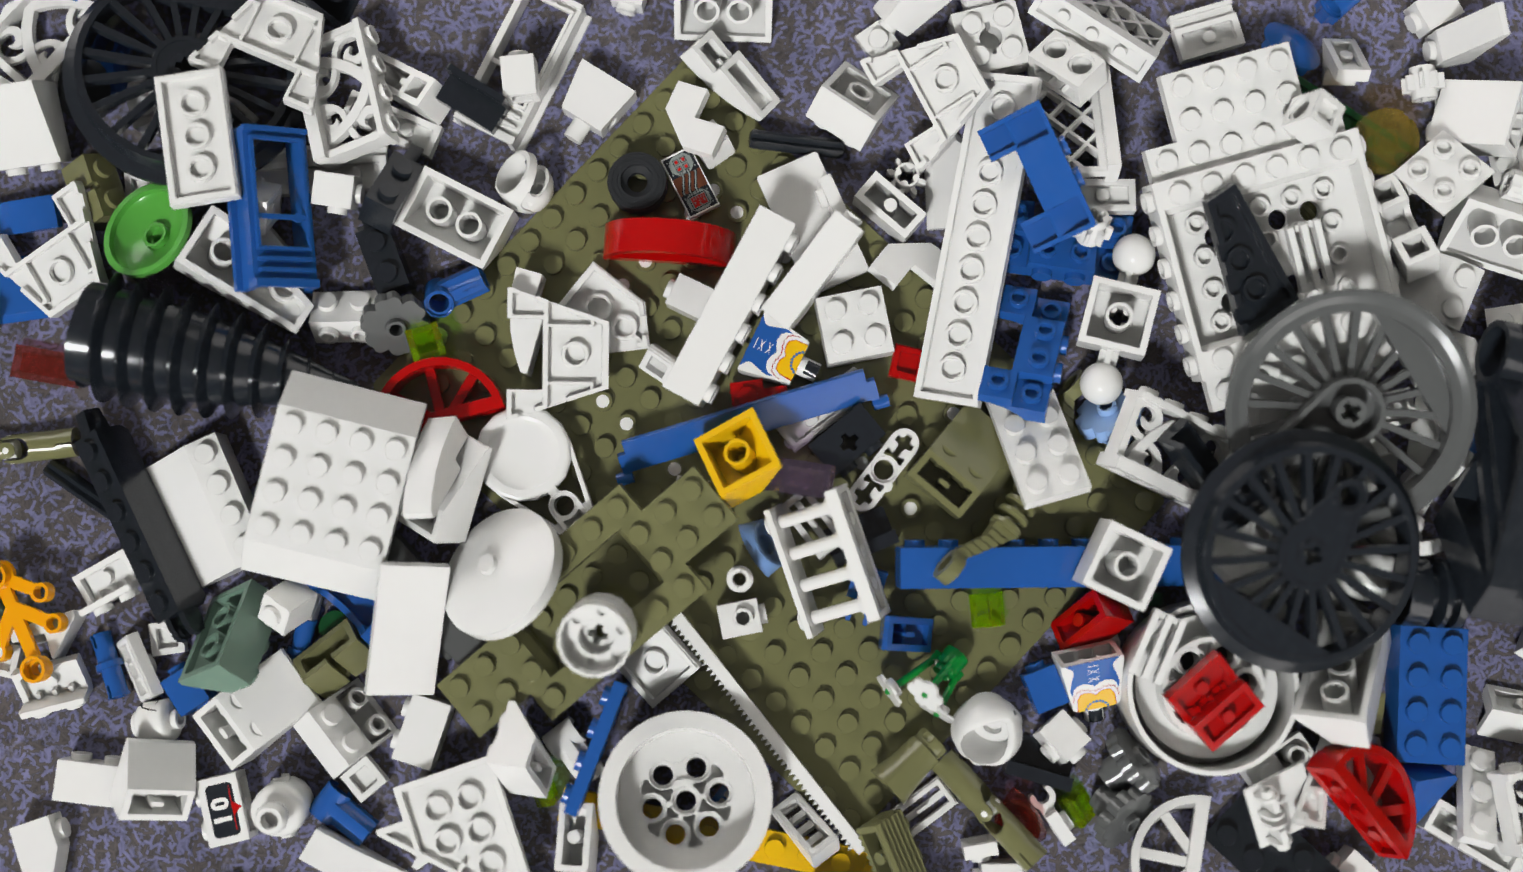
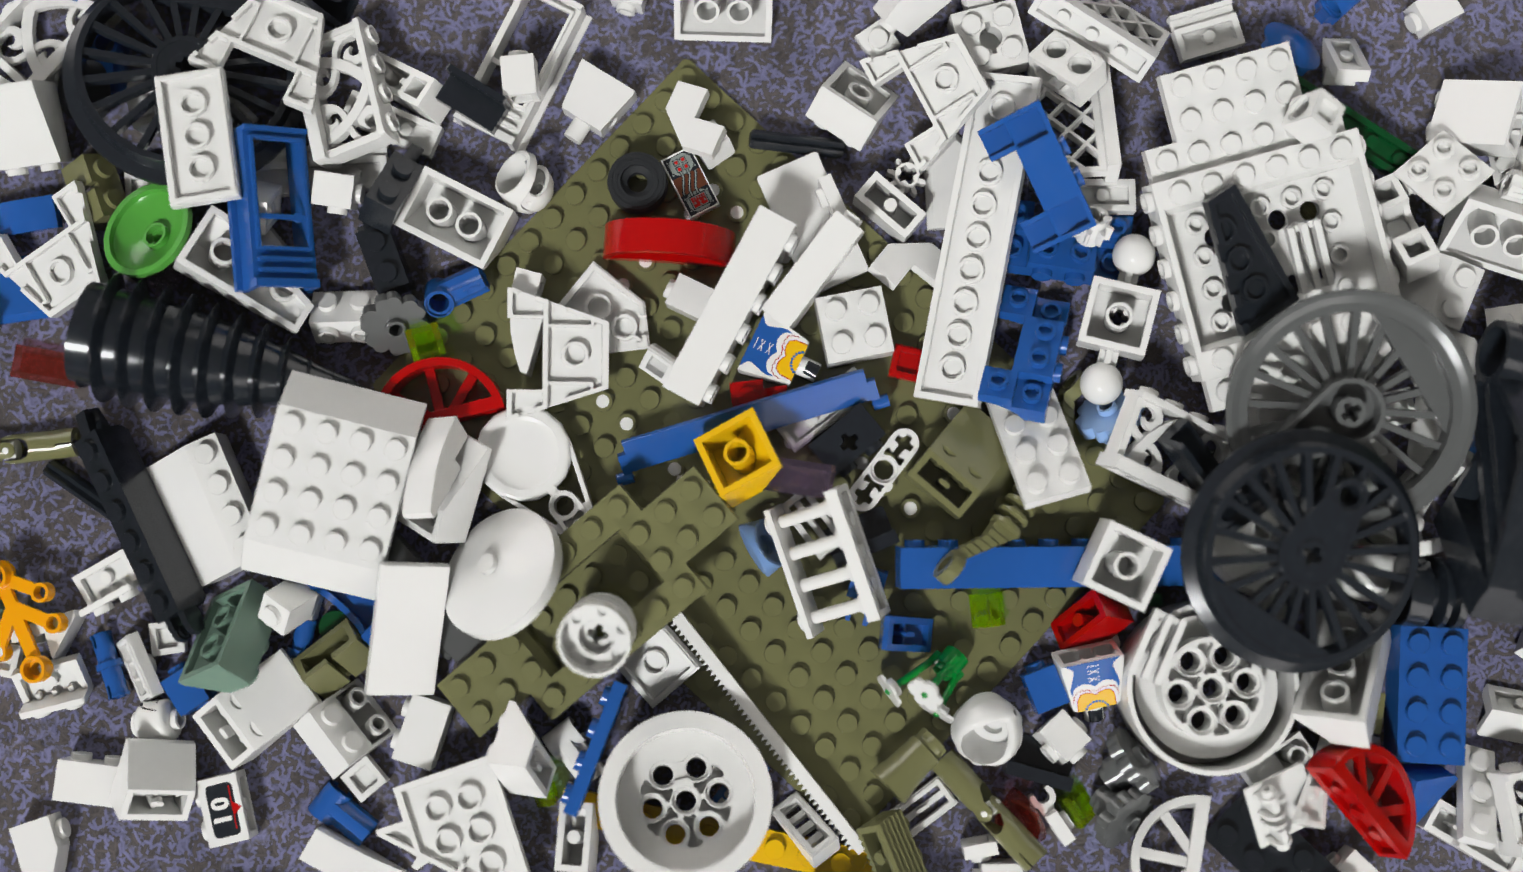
(282, 806): white piece -> none
(730, 76): white slope -> none
(730, 578): white pin -> none
(741, 618): white brick -> none
(1213, 700): red slope -> none
(1392, 148): clear yellow tile -> none
(1423, 83): white gear -> none
(1467, 37): white slope -> none

